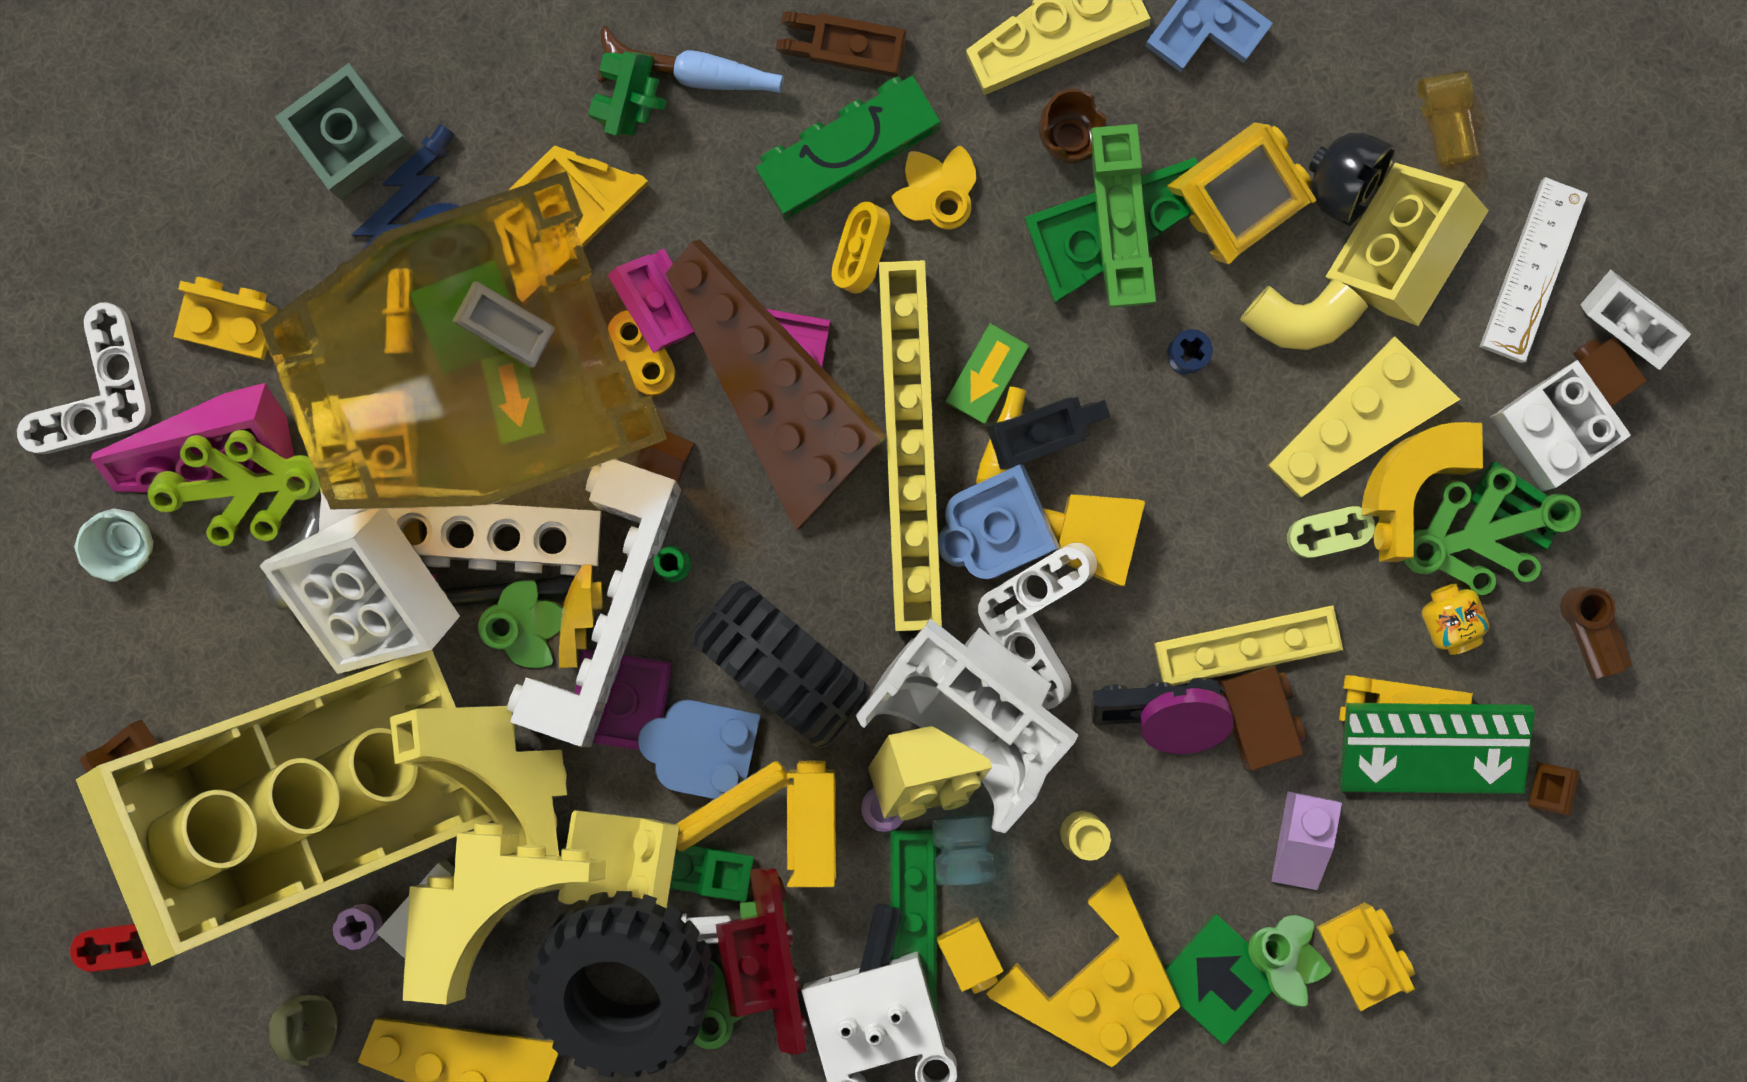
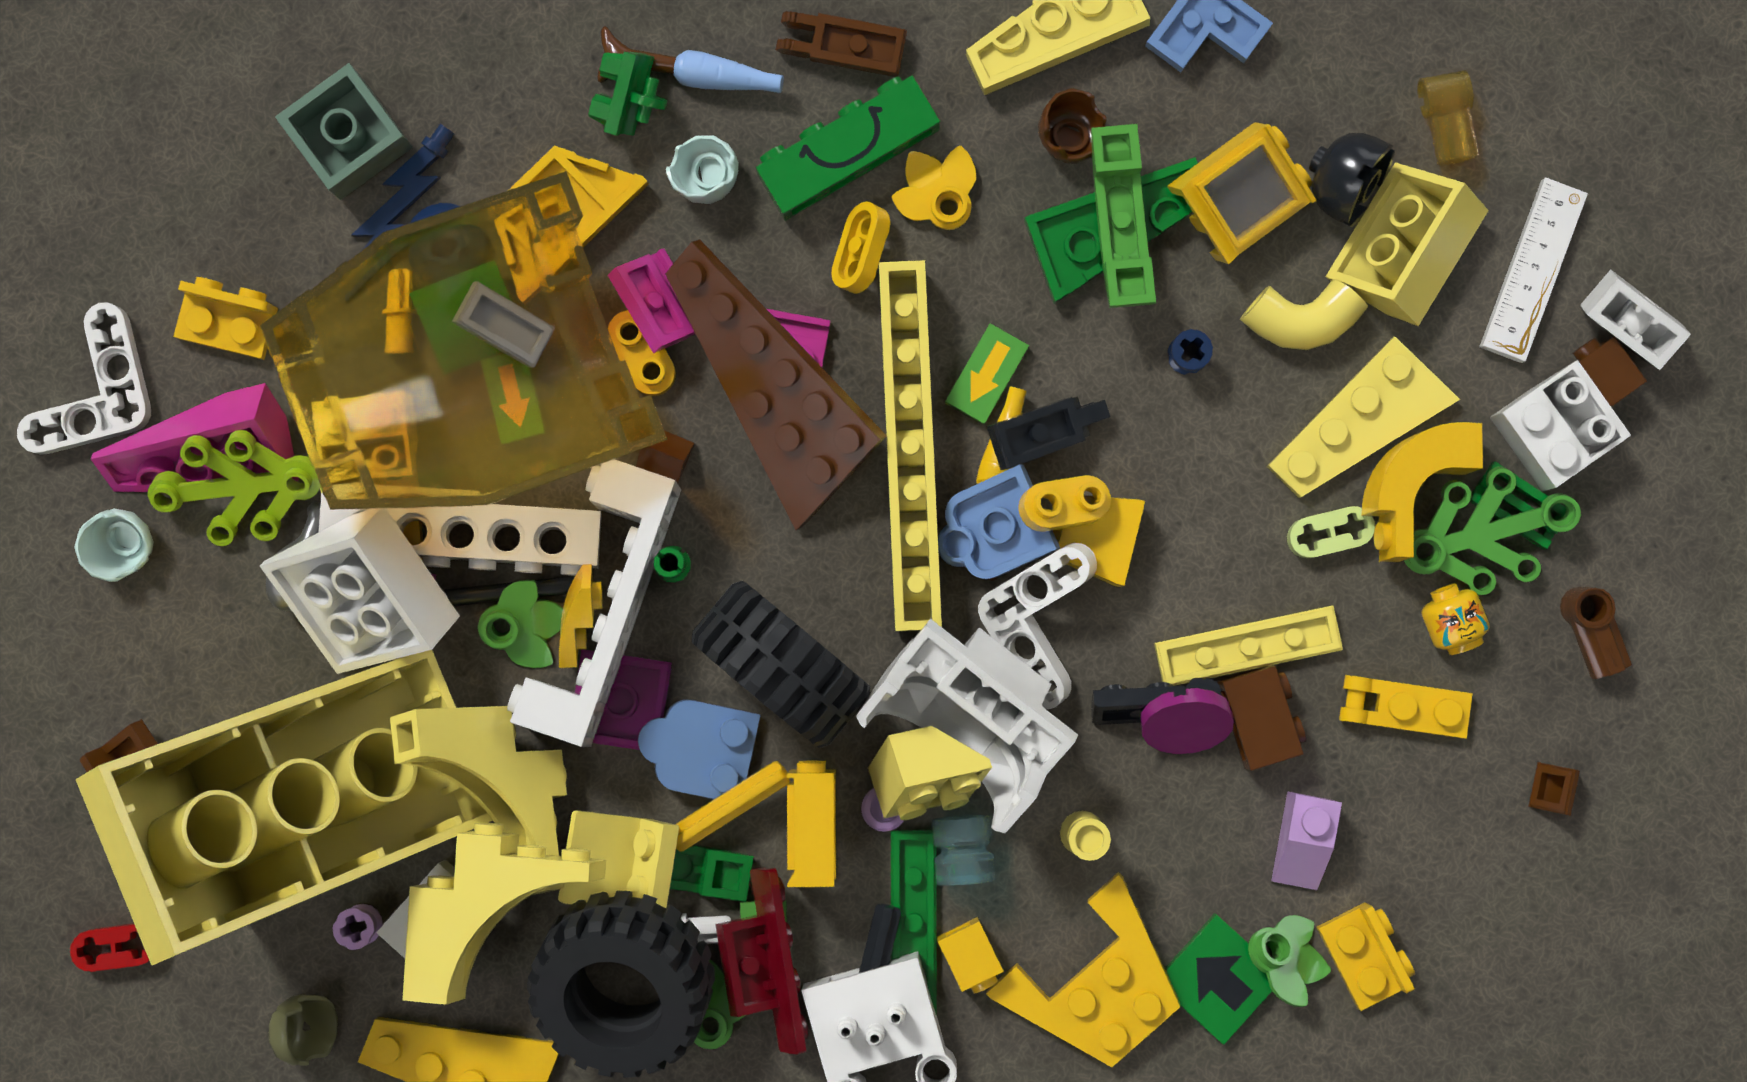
(717, 168): none -> light aqua hair
(1067, 502): none -> yellow plate
(1436, 748): green tile -> none

